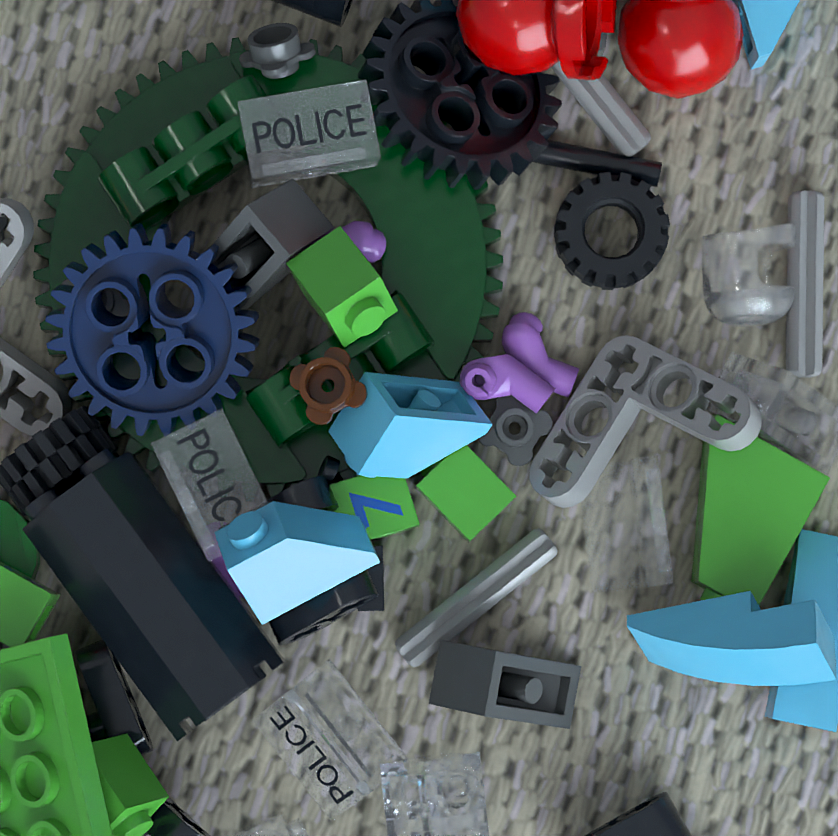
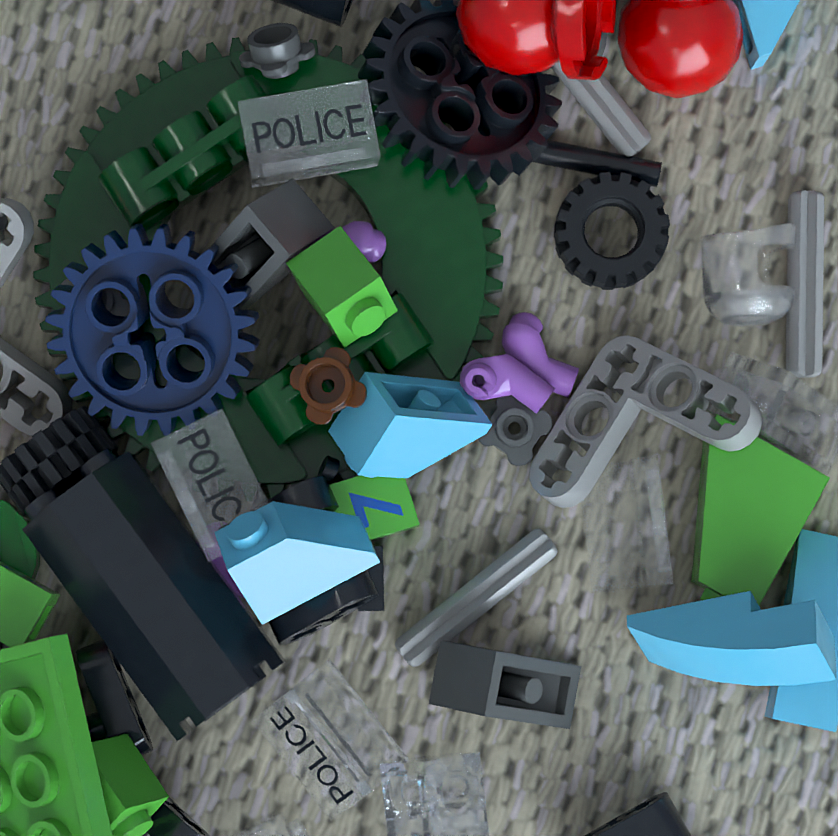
(464, 491): bright green brick -> none

